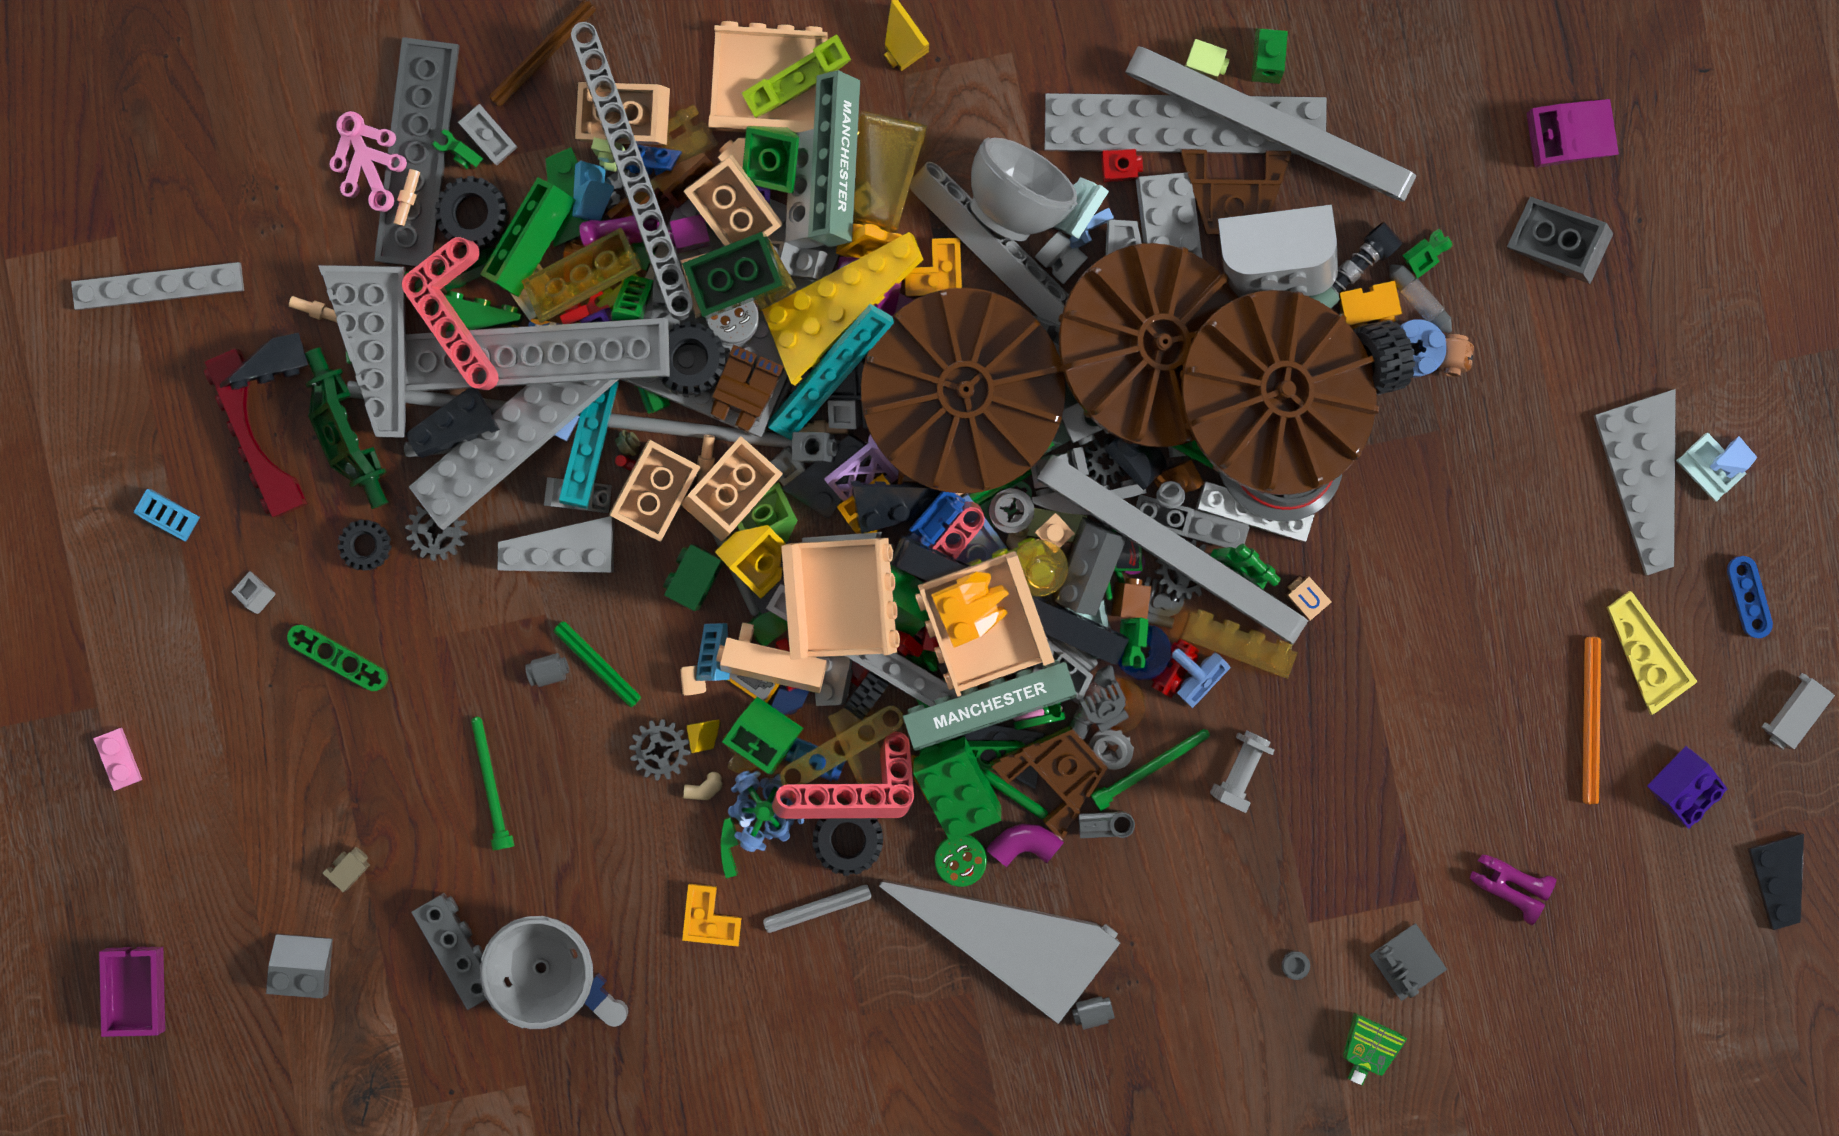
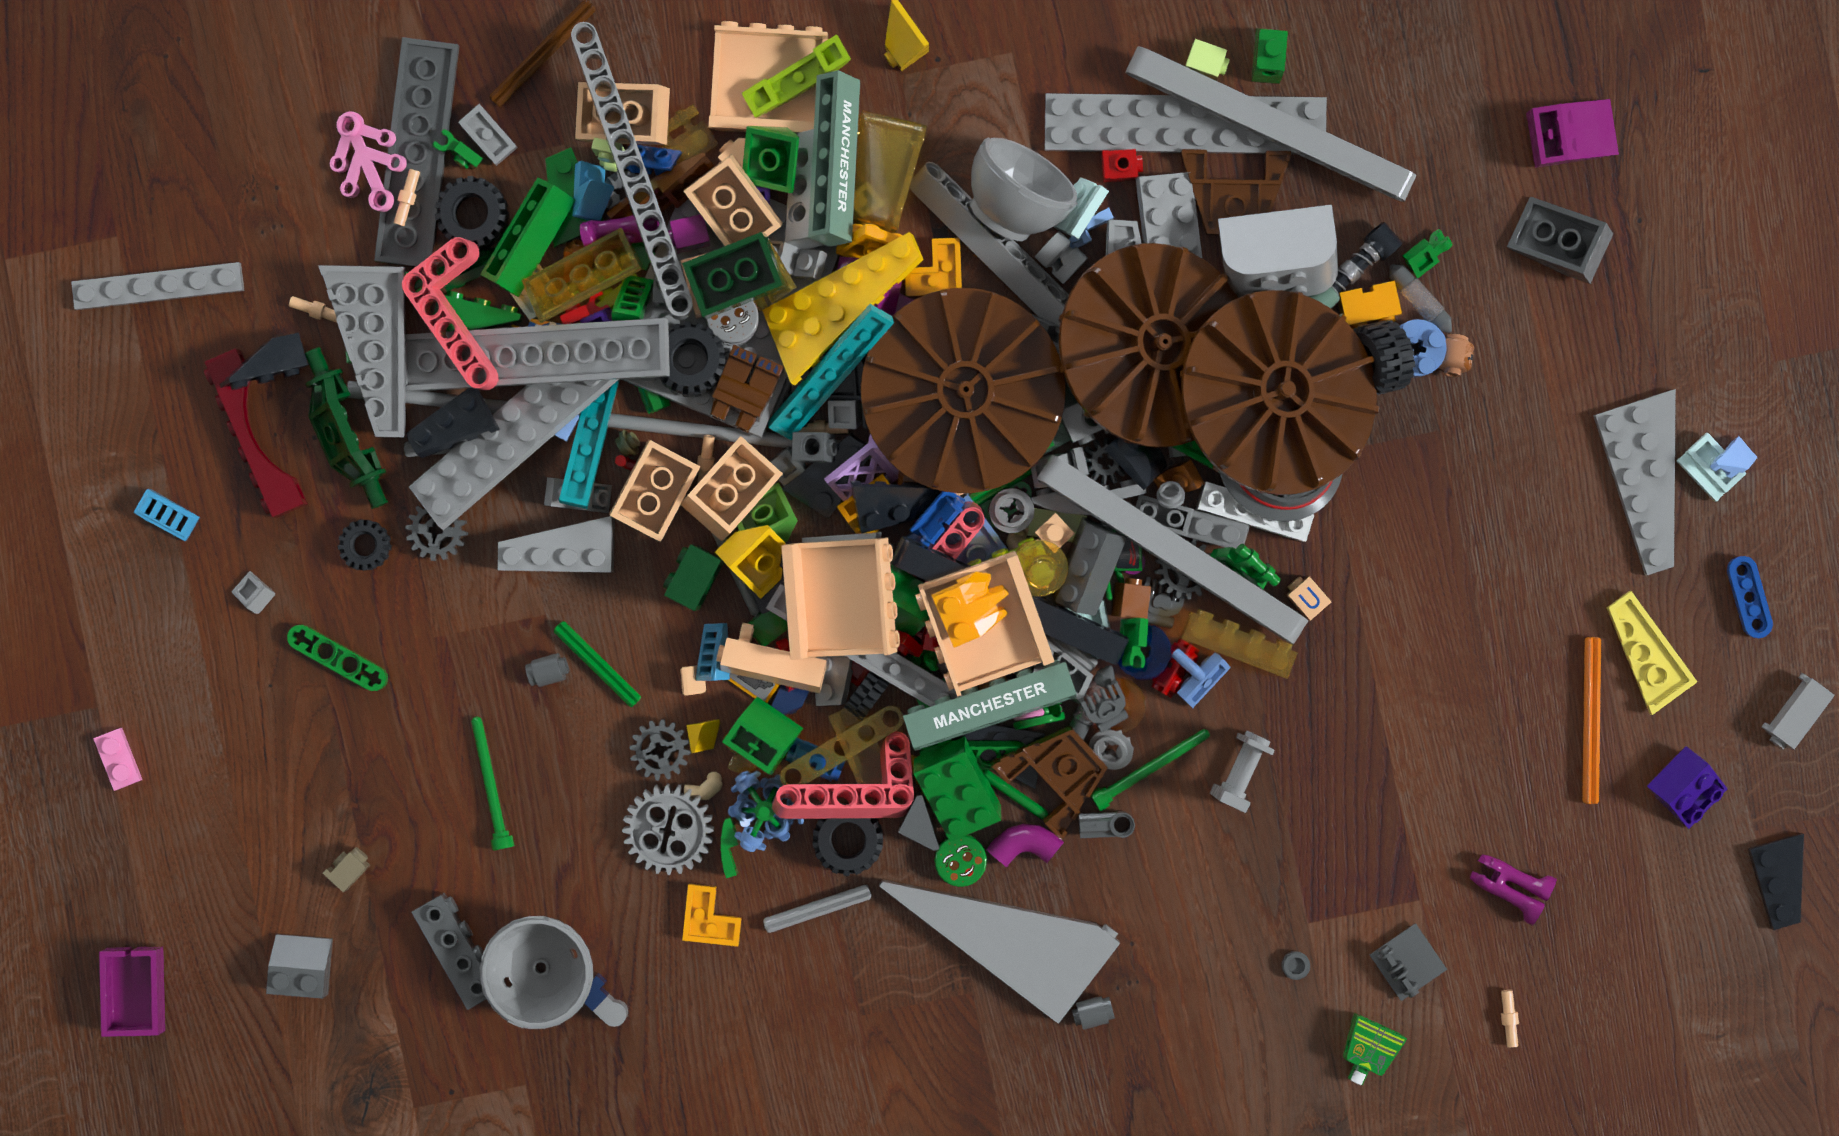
(691, 835): none -> light grey gear
(918, 824): none -> dark grey slope
(1509, 1018): none -> light nougat bar

